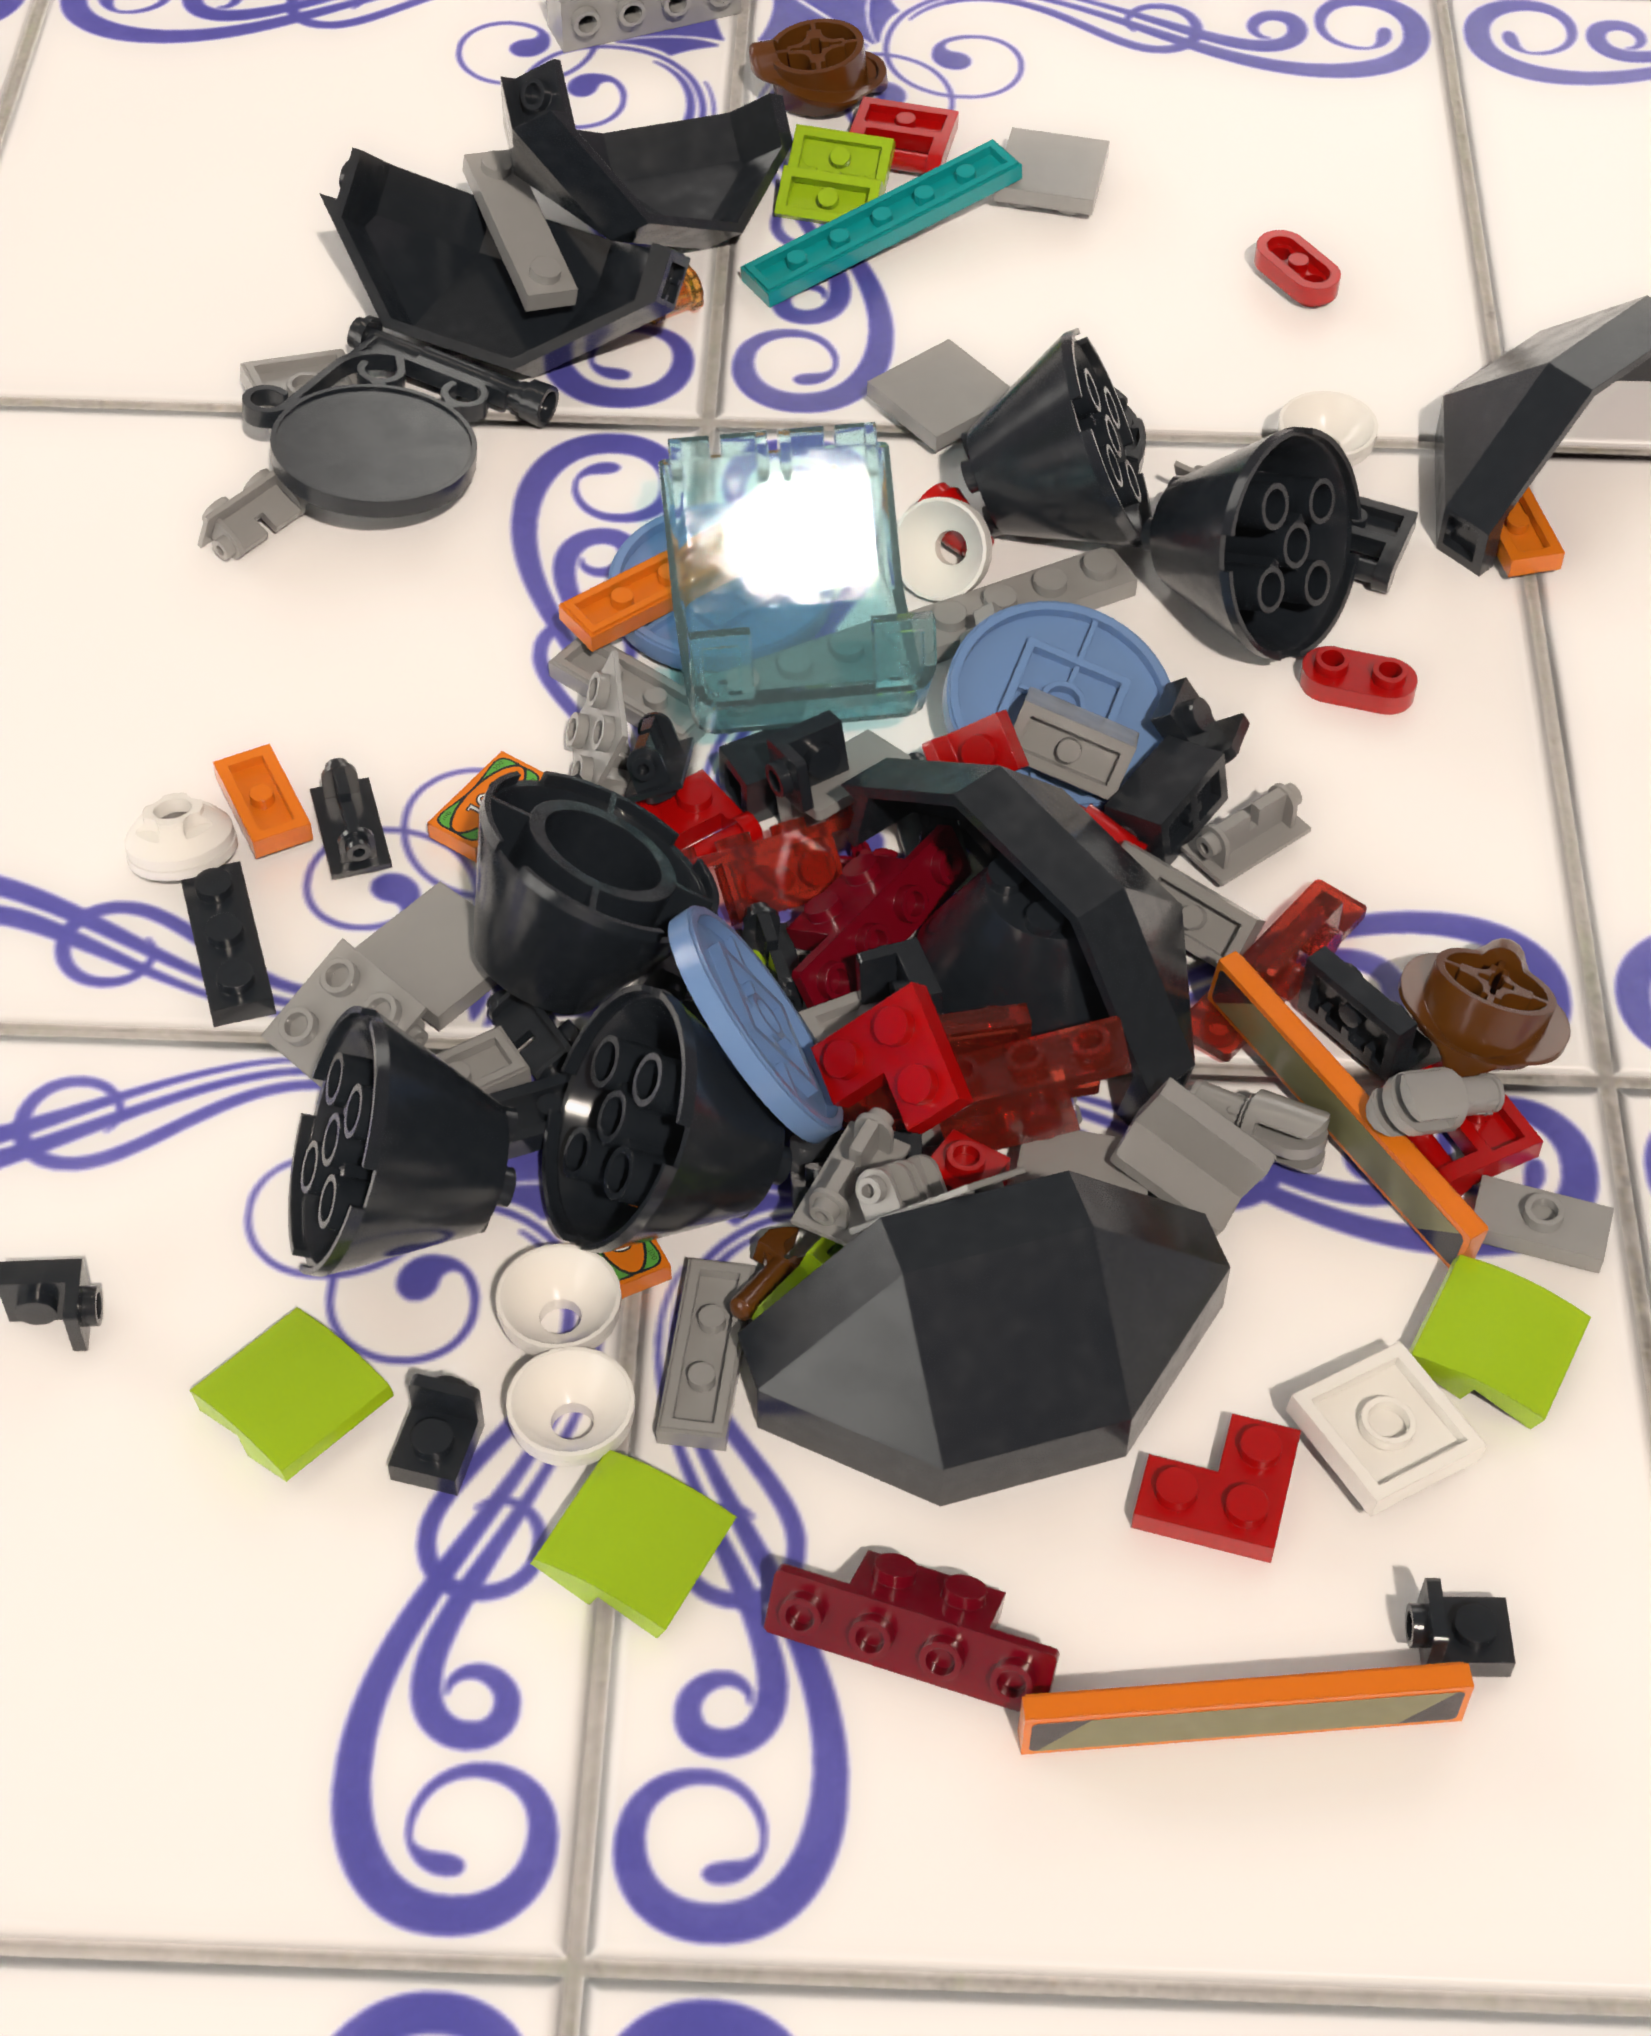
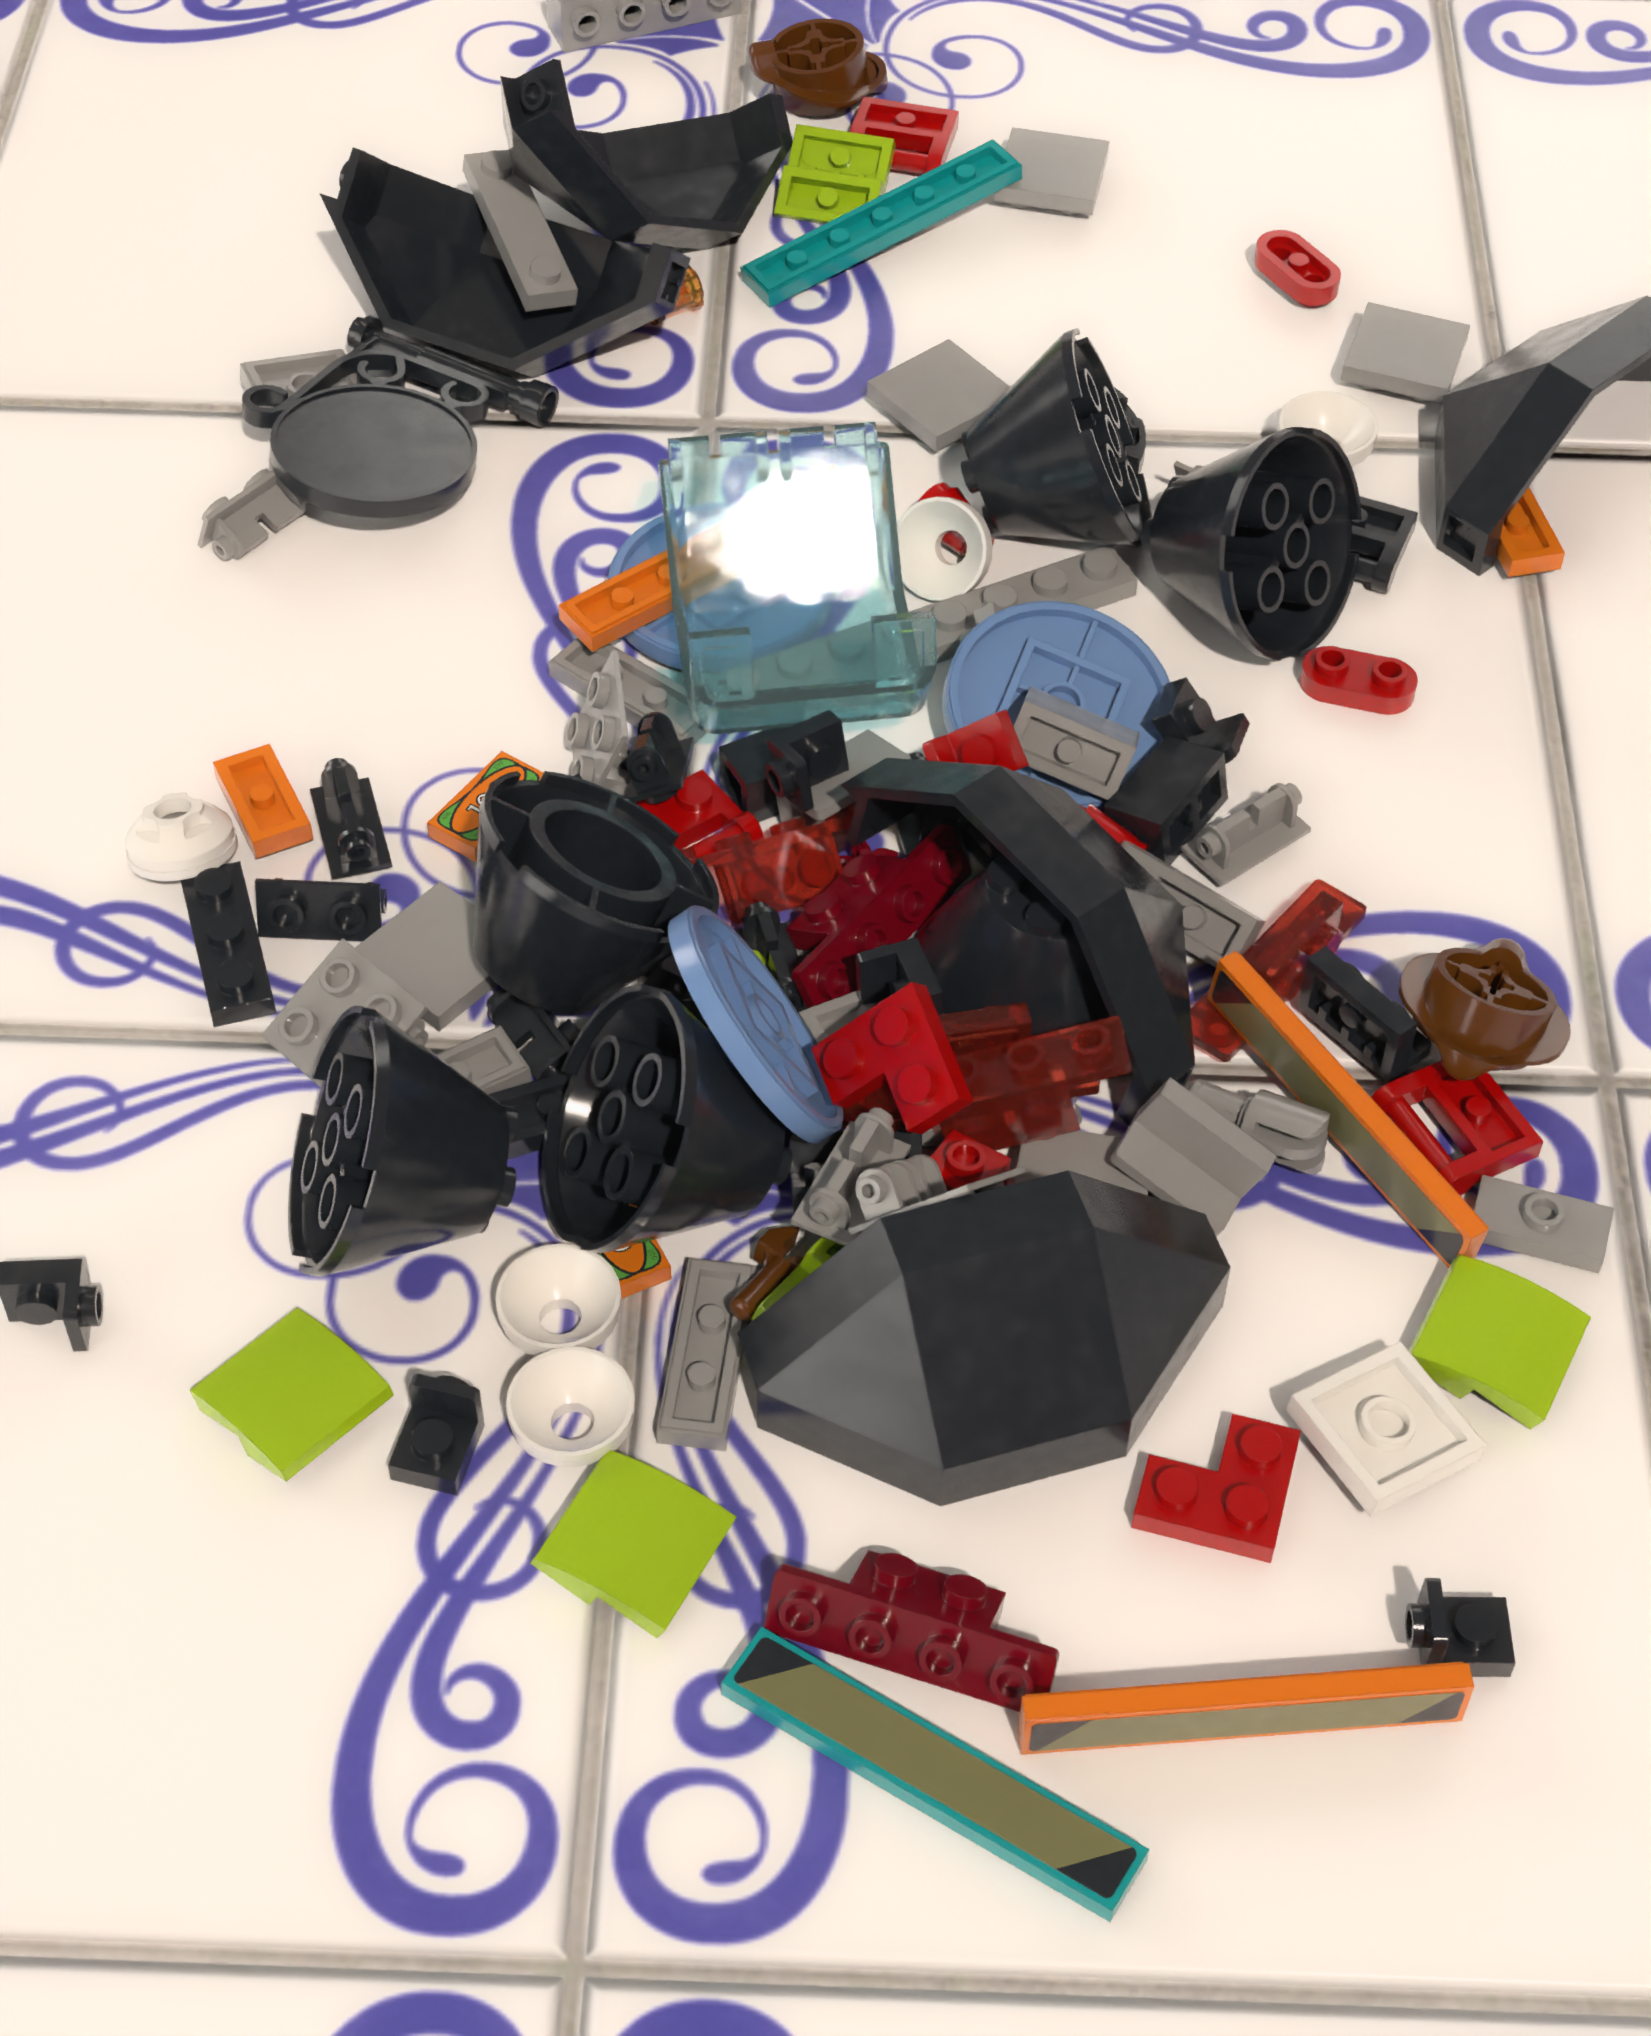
(319, 909): none -> black hinge
(936, 1773): none -> tile
(1405, 353): none -> light grey tile
(1432, 1101): light grey arm -> none

